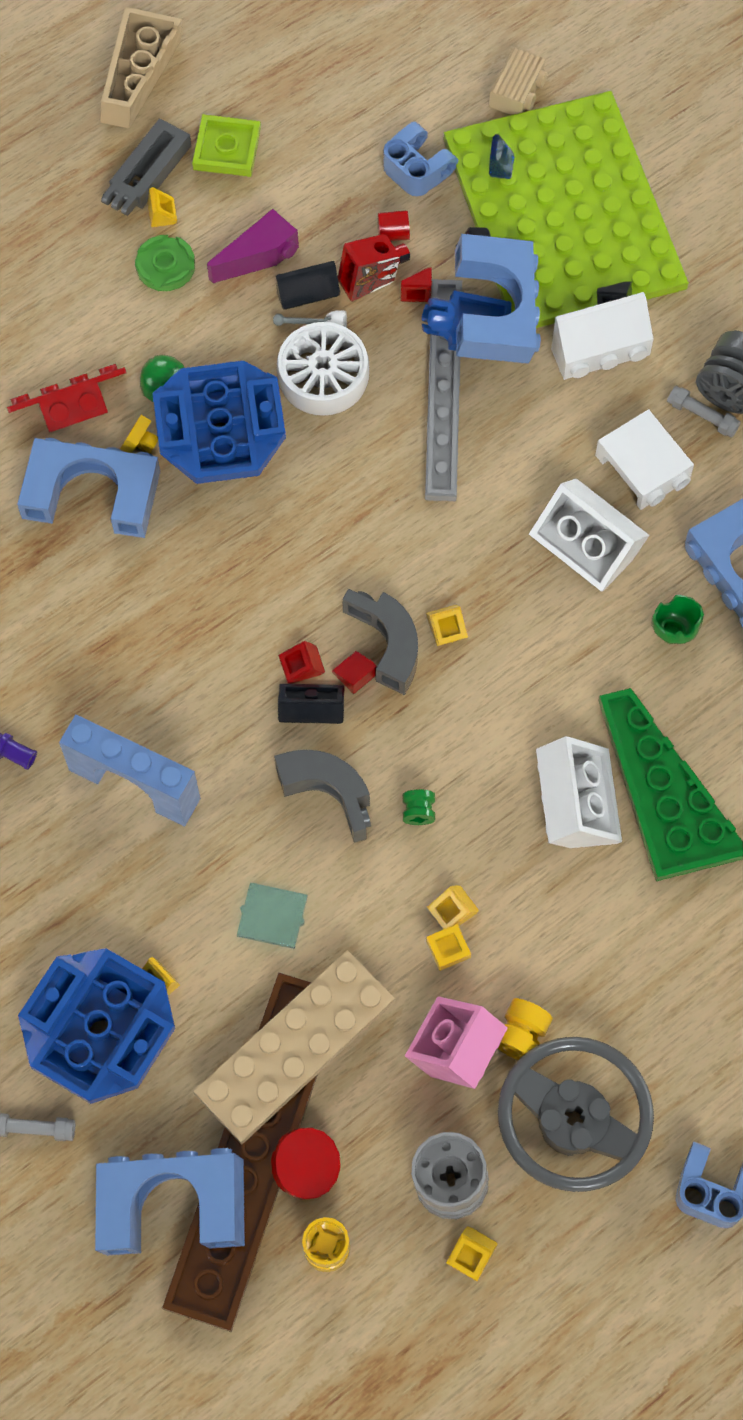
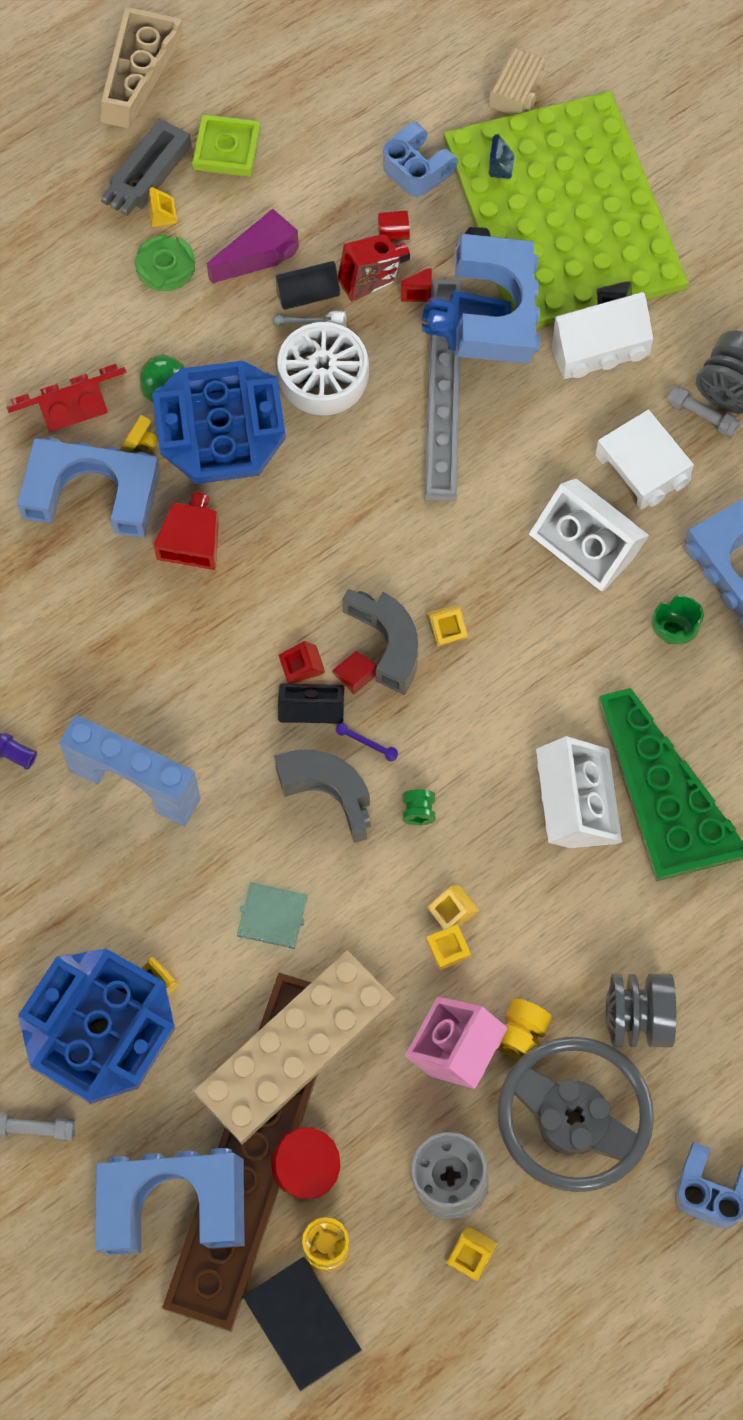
(189, 534): none -> red torso
(302, 1324): none -> black tile
(390, 753): none -> dark purple hinge
(642, 1010): none -> dark grey wheel

